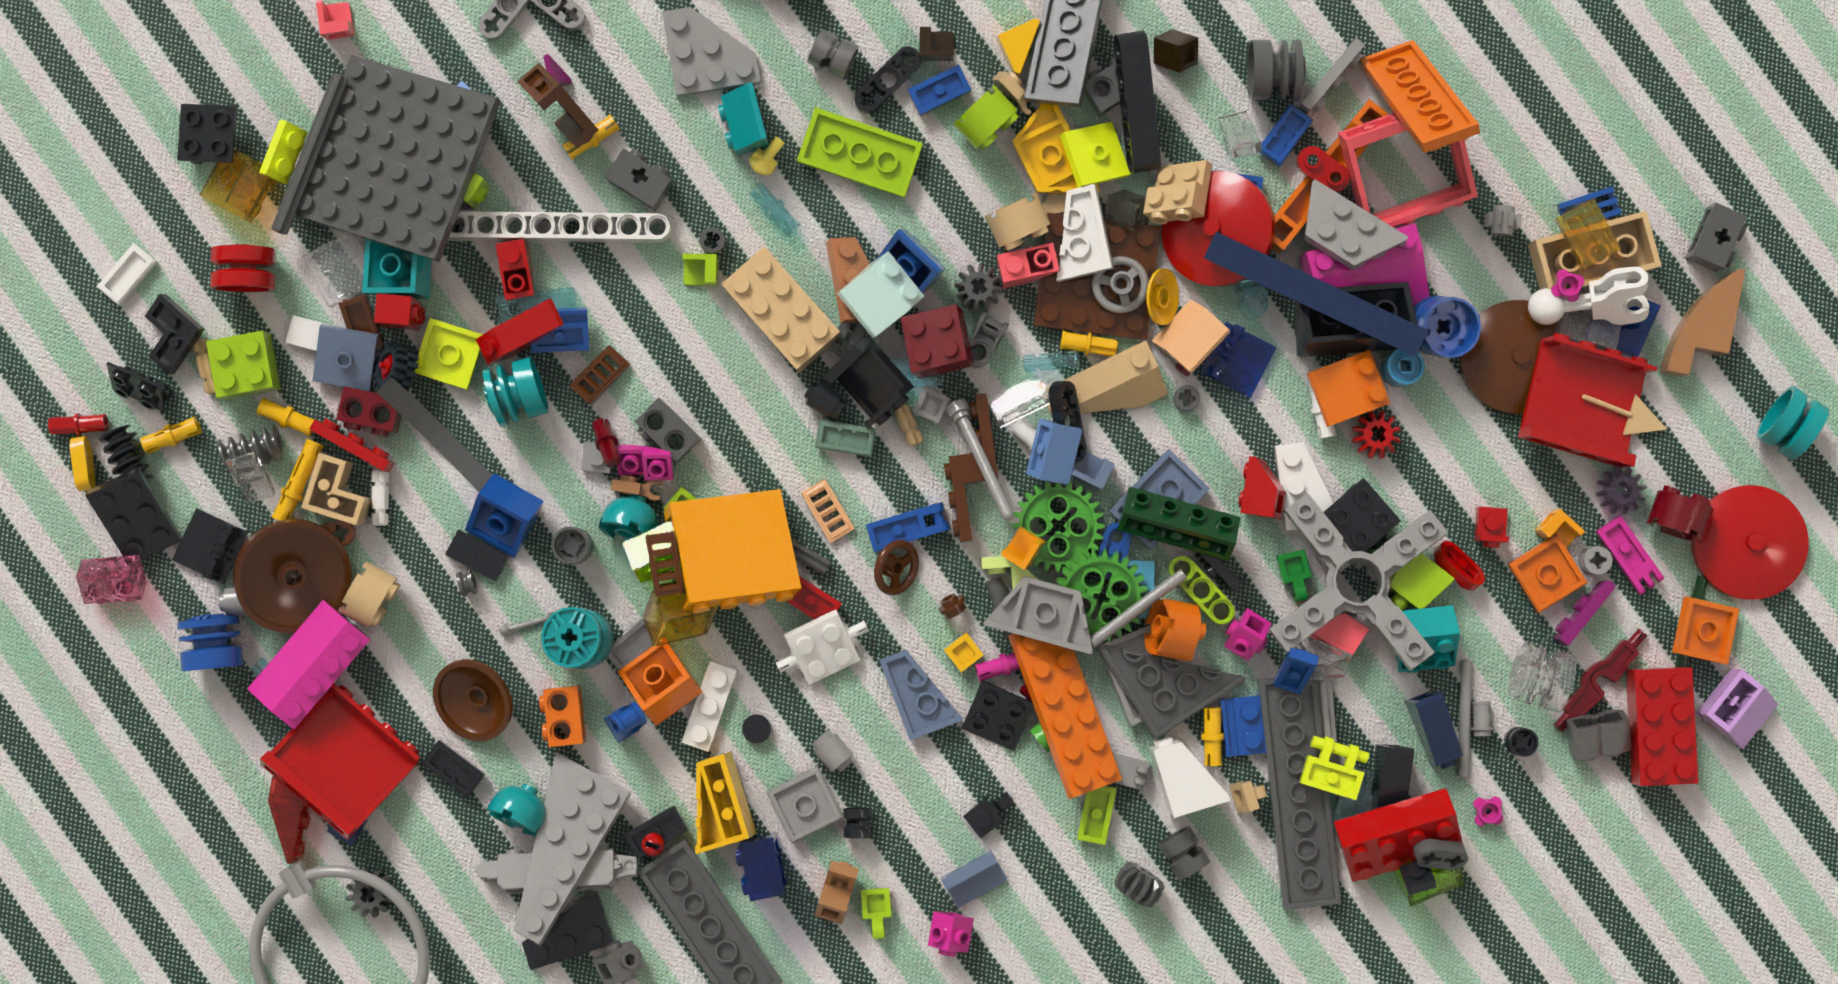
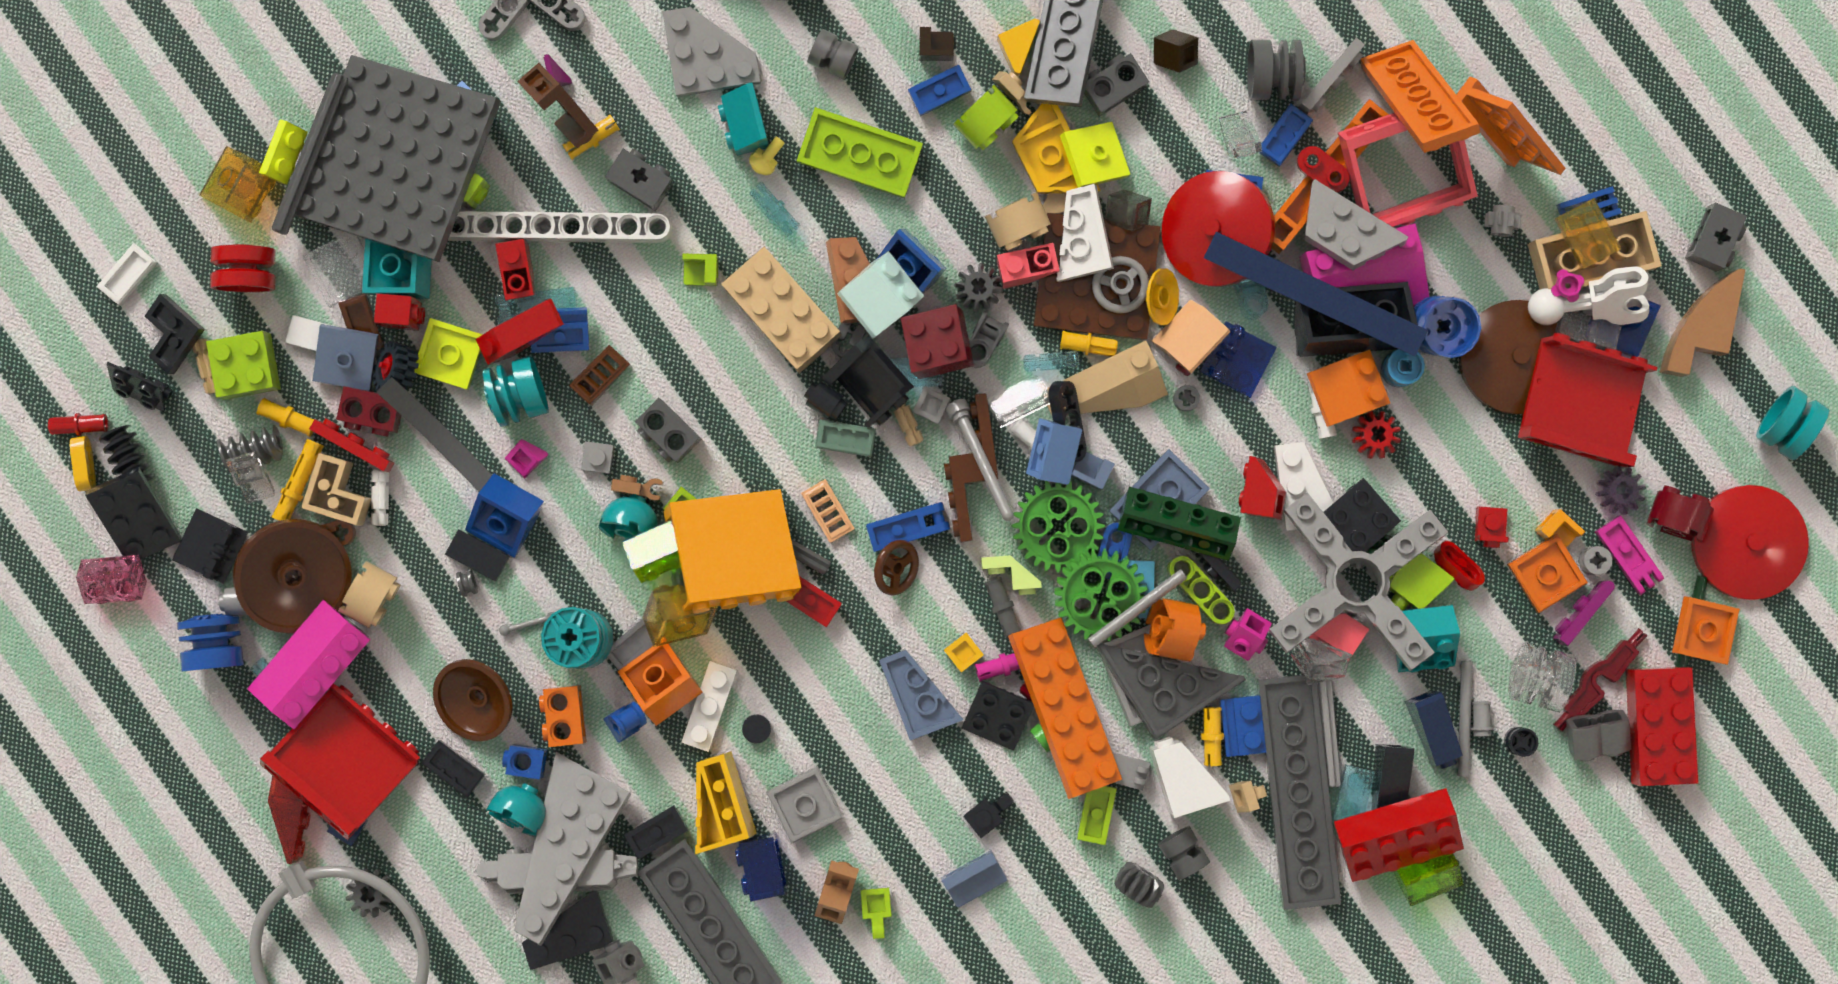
(171, 435): yellow pin -> none
(206, 133): black hinge -> none
(335, 20): coral panel -> none
(526, 457): none -> dark pink slope
(538, 761): none -> blue brick
(572, 545): dark grey wheel -> none
(606, 442): dark red axle -> none
(646, 461): dark pink slope -> none
(656, 839): red hinge -> none
(671, 587): reddish brown slope -> none
(703, 239): dark grey bush -> none
(822, 647): white plate -> none
(832, 751): light grey brick -> none
(857, 829): black wheel -> none
(886, 68): black beam -> none
(950, 932): dark pink brick -> none
(952, 605): reddish brown plate -> none
(1023, 548): light orange panel -> none
(1044, 614): light grey wing -> none
(1137, 101): black beam -> none
(1178, 192): tan plate -> none
(1294, 569): green plate -> none
(1295, 670): blue plate -> none
(1331, 776): neon yellow plate -> none
(1417, 878): black plate -> none
(1440, 854): dark grey beam -> none
(1494, 816): dark pink plate -> none
(1507, 128): none -> orange fence
(1639, 418): tan piece -> none
(1738, 707): lavender slope -> none

